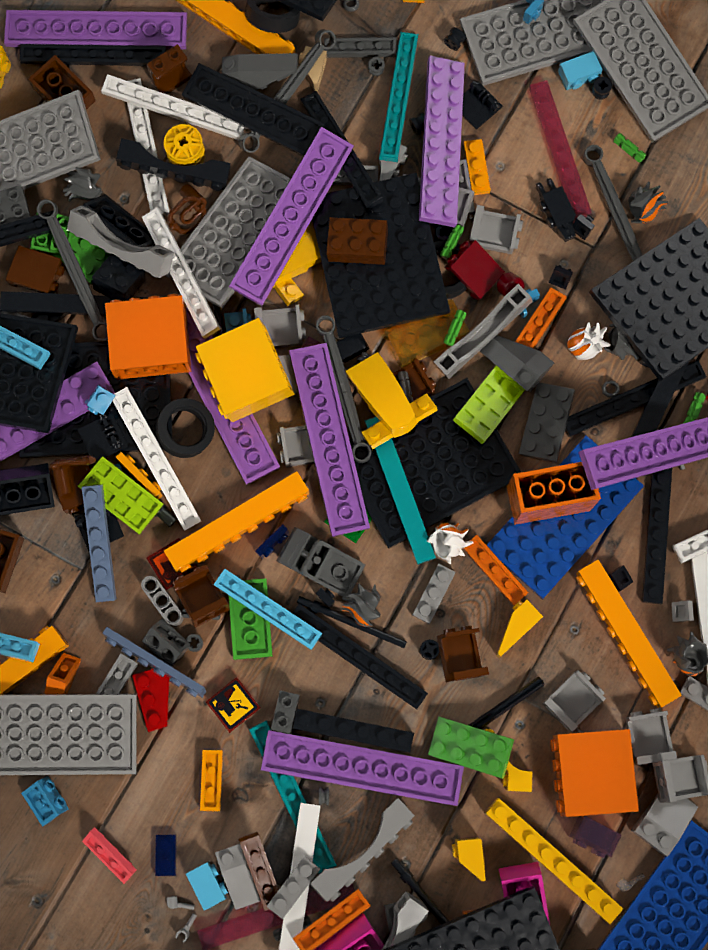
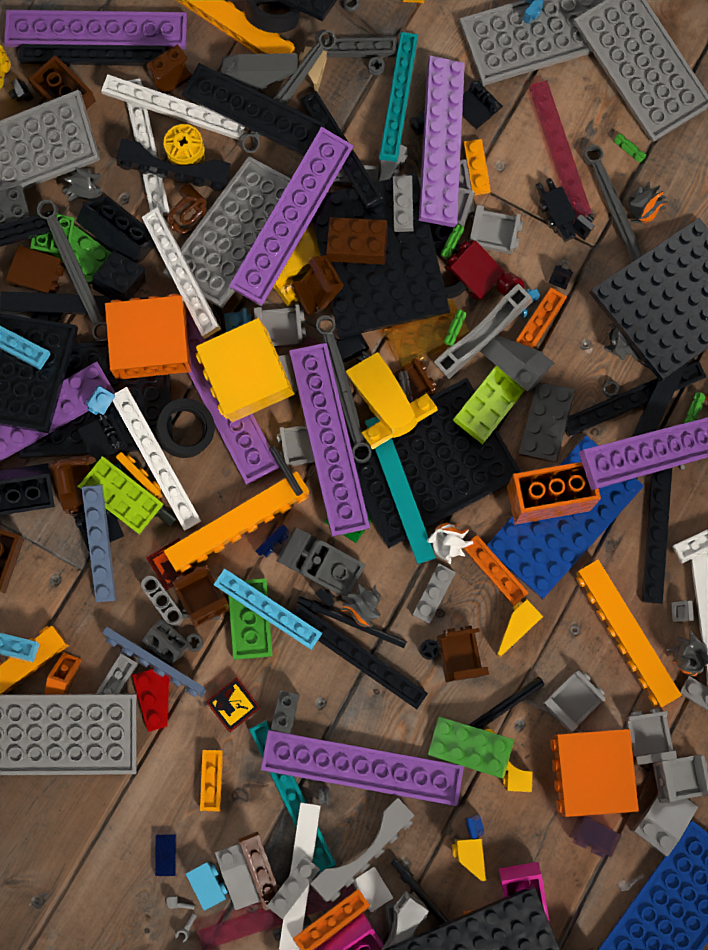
(20, 91): none -> black tile
(45, 800): dark azure bracket -> none
(88, 225): light grey arch -> none
(109, 855): coral plate -> none
(286, 471): none -> black bar
(318, 285): none -> reddish brown panel
(353, 730): black arch -> none
(373, 889): none -> white sticker
(403, 203): none -> light grey plate
(455, 38): black wheel -> none
(474, 826): none -> blue slope
(553, 861): yellow brick -> none
(580, 71): medium azure brick -> none
(587, 342): white hair -> none
(598, 90): black wheel -> none
(620, 578): black plate -> none

